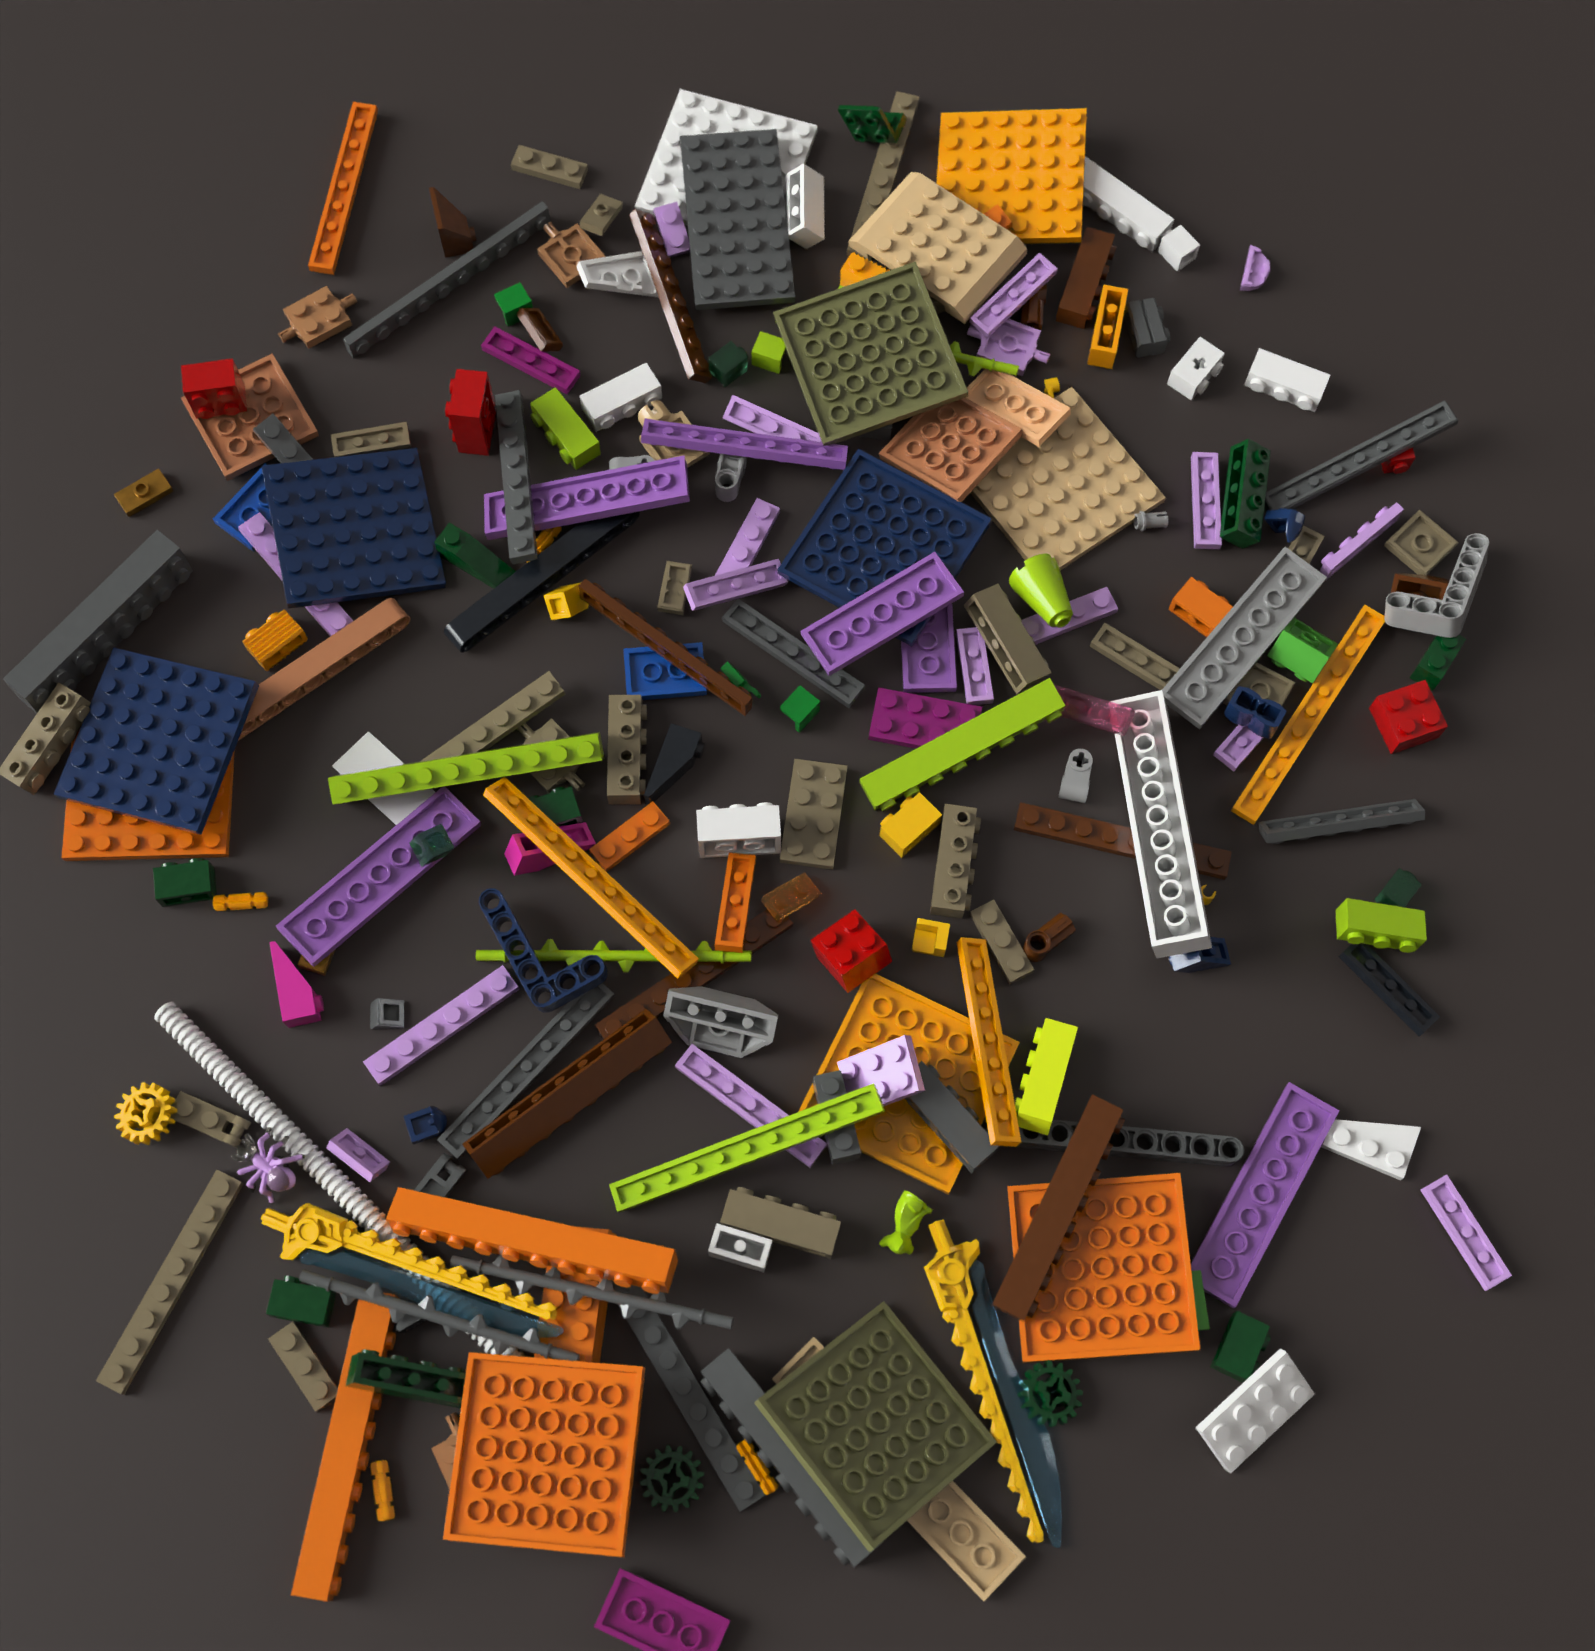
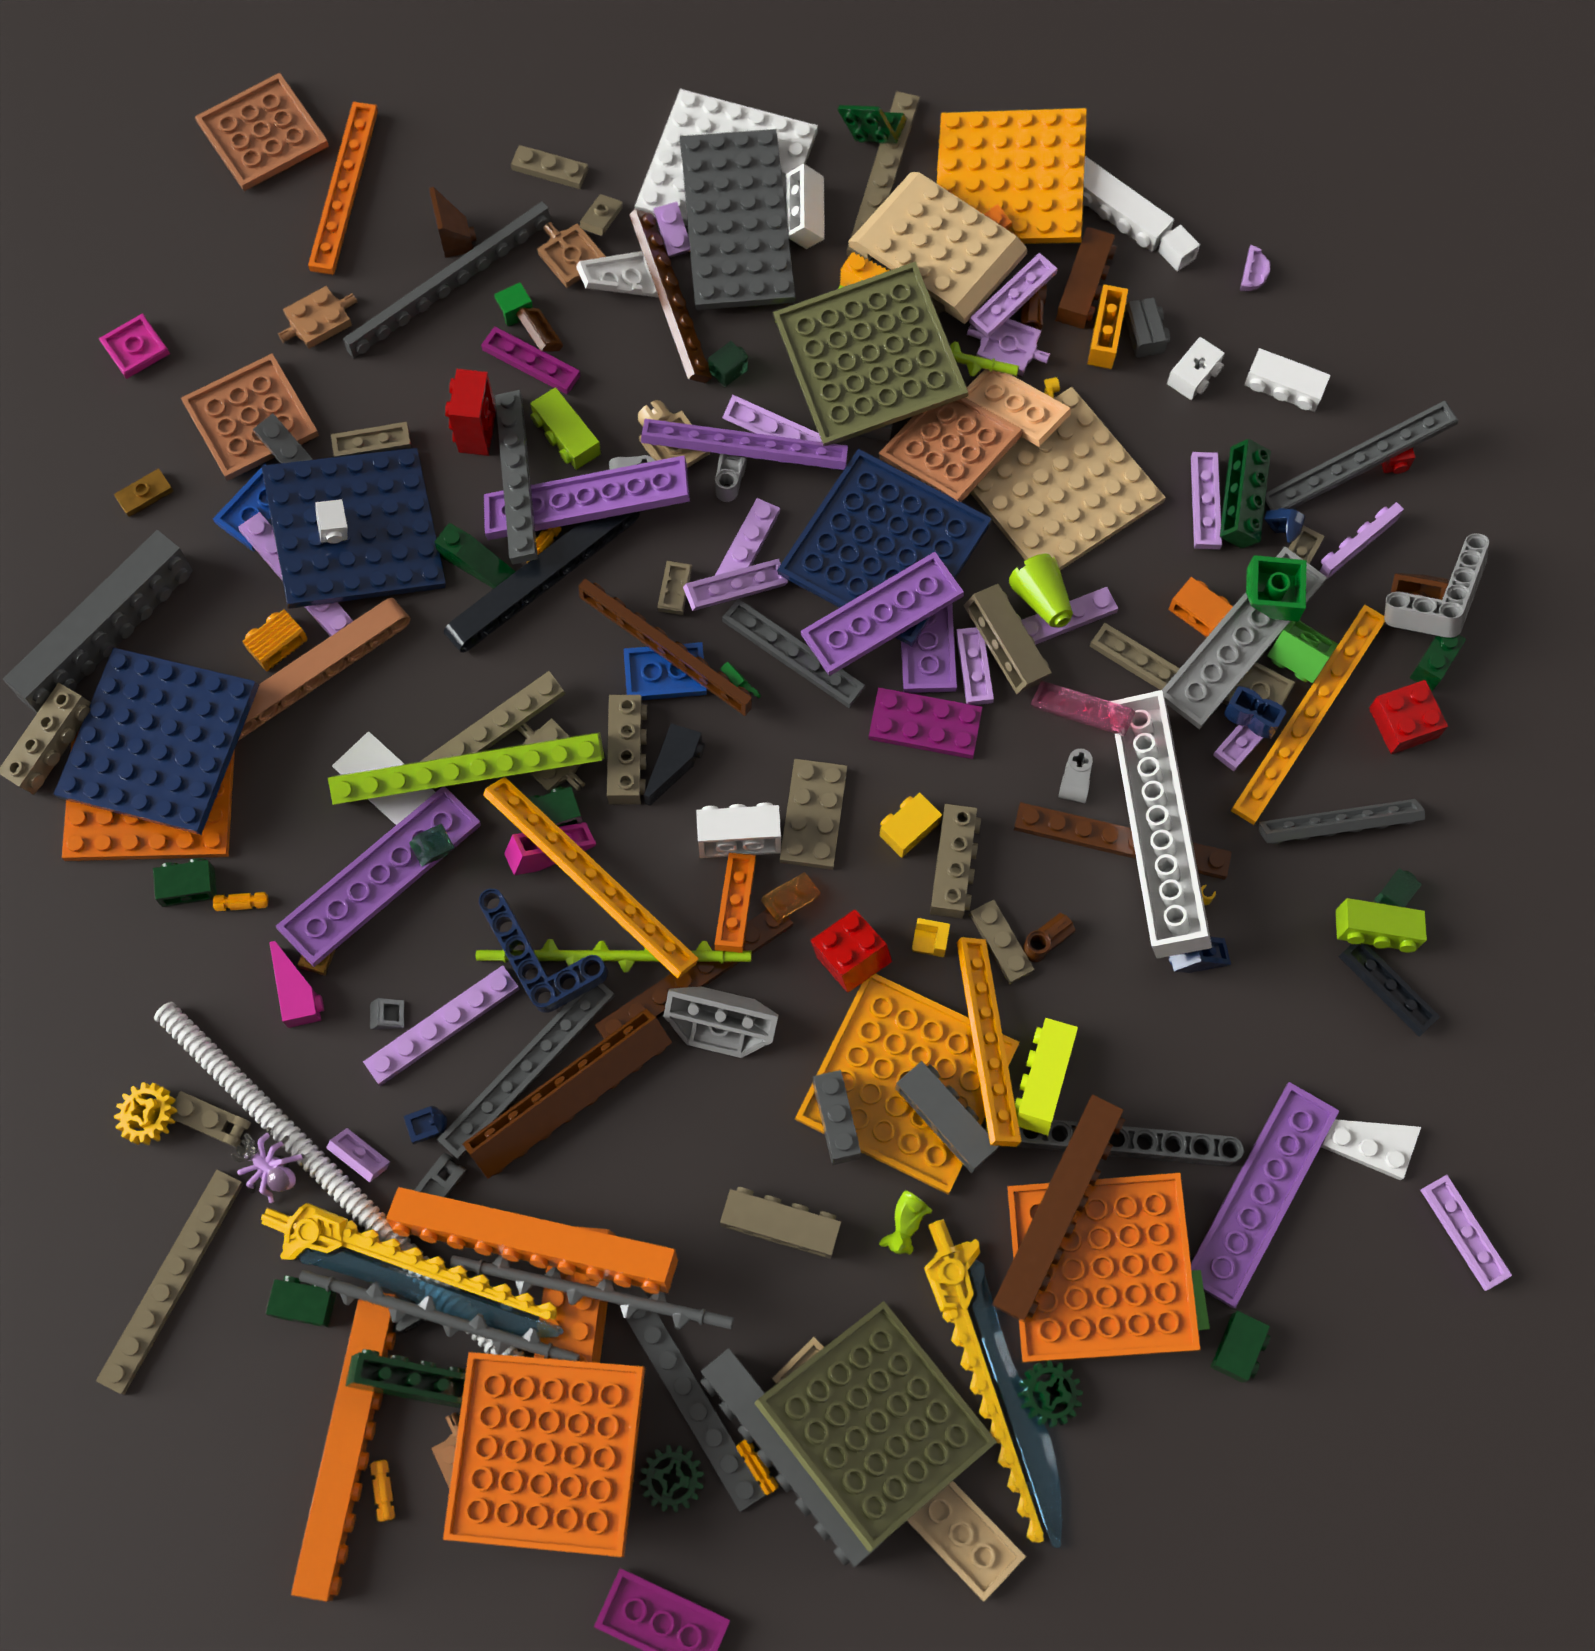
(134, 346): none -> dark pink plate
(214, 388): red brick -> none
(261, 131): none -> nougat plate
(304, 1366): dark tan plate -> none
(331, 521): none -> white brick
(565, 602): yellow panel -> none
(620, 397): white brick -> none
(629, 836): orange plate -> none
(740, 1247): white brick -> none
(741, 1098): lavender plate -> none
(747, 1147): lime plate -> none
(768, 352): lime panel -> none
(801, 707): green panel -> none
(889, 1066): plate -> none
(962, 744): lime brick -> none
(1150, 520): light grey pin -> none
(1255, 1410): white plate -> none
(1277, 587): none -> green slope
(1421, 543): dark tan plate -> none

